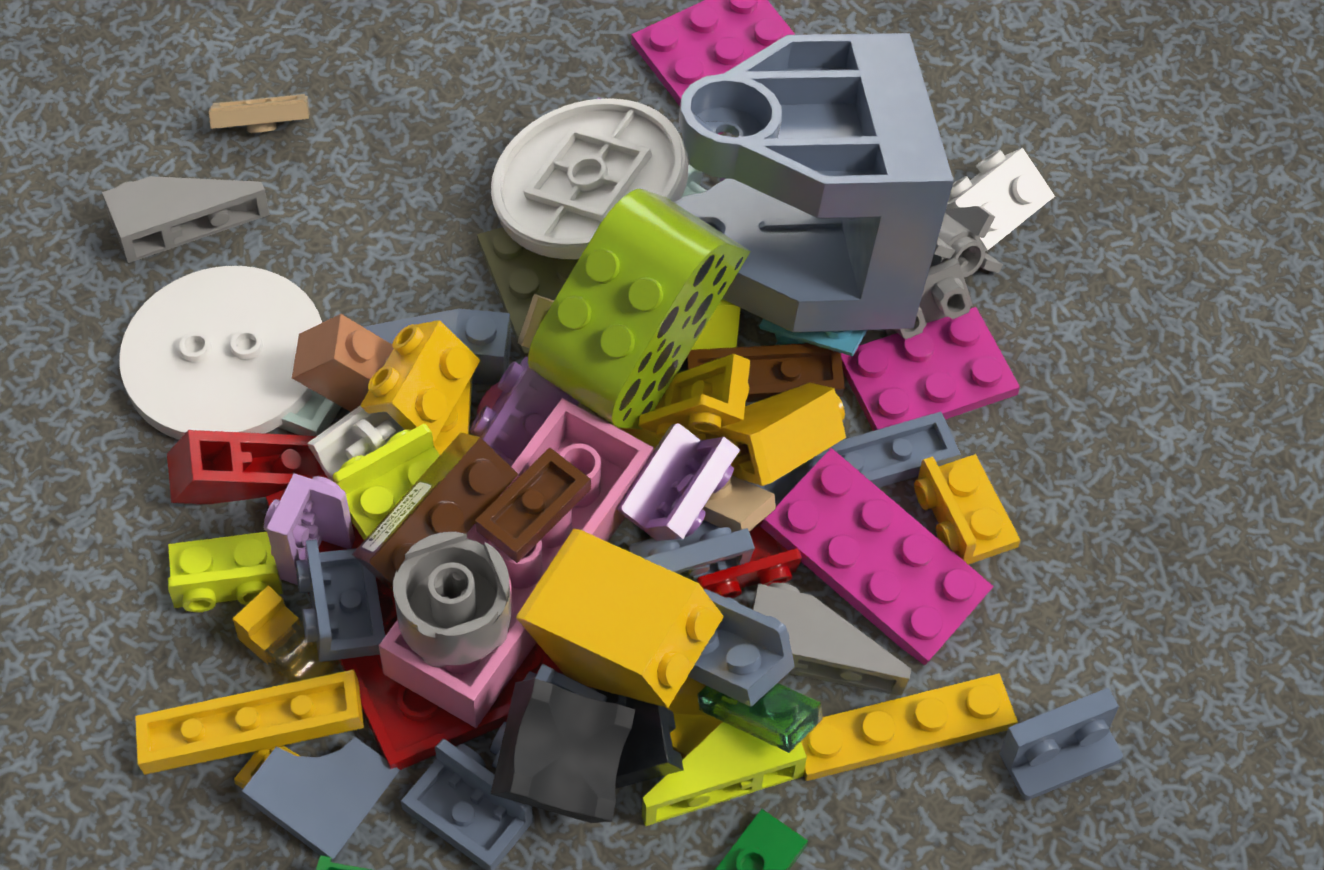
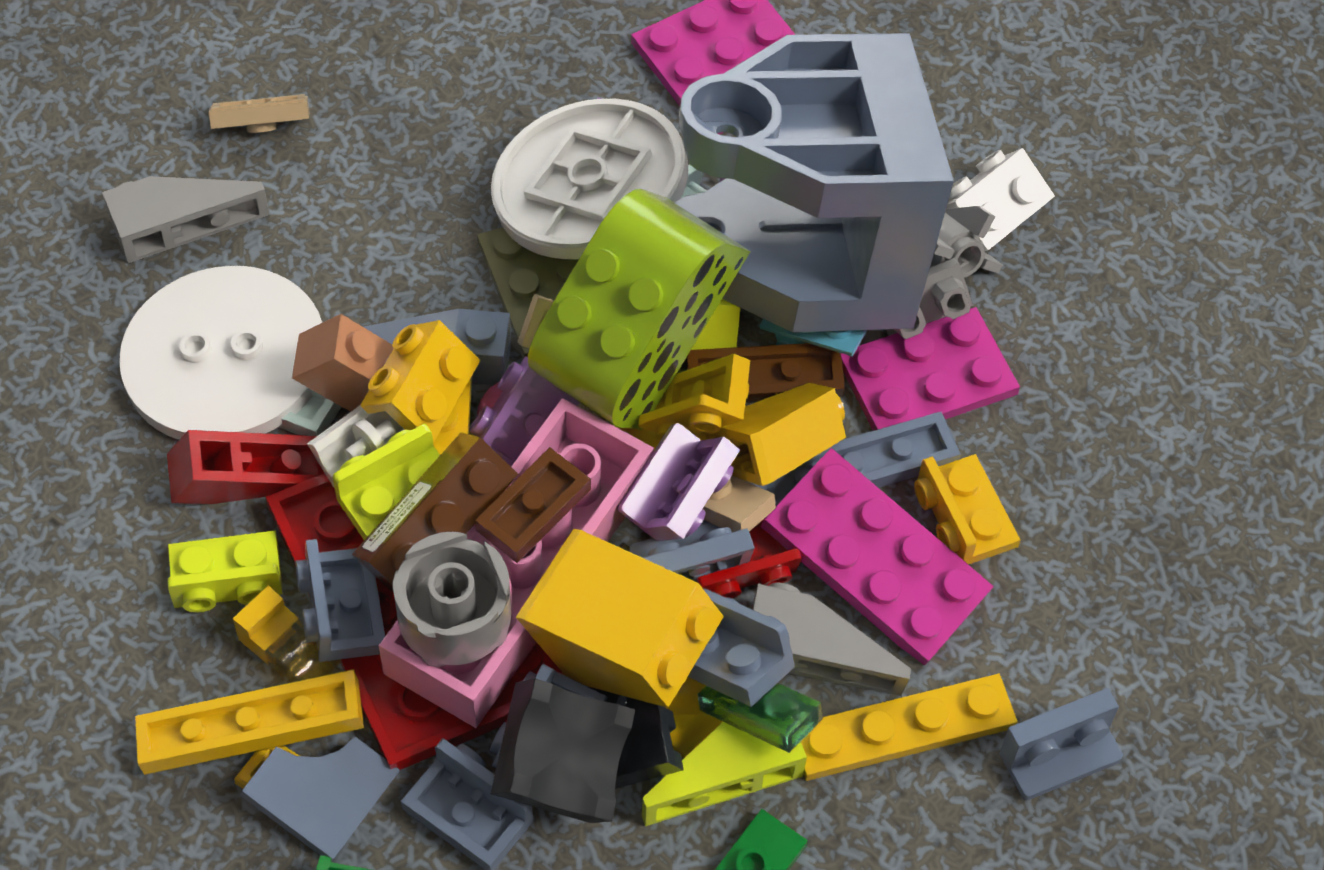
(307, 512): lavender bracket -> none

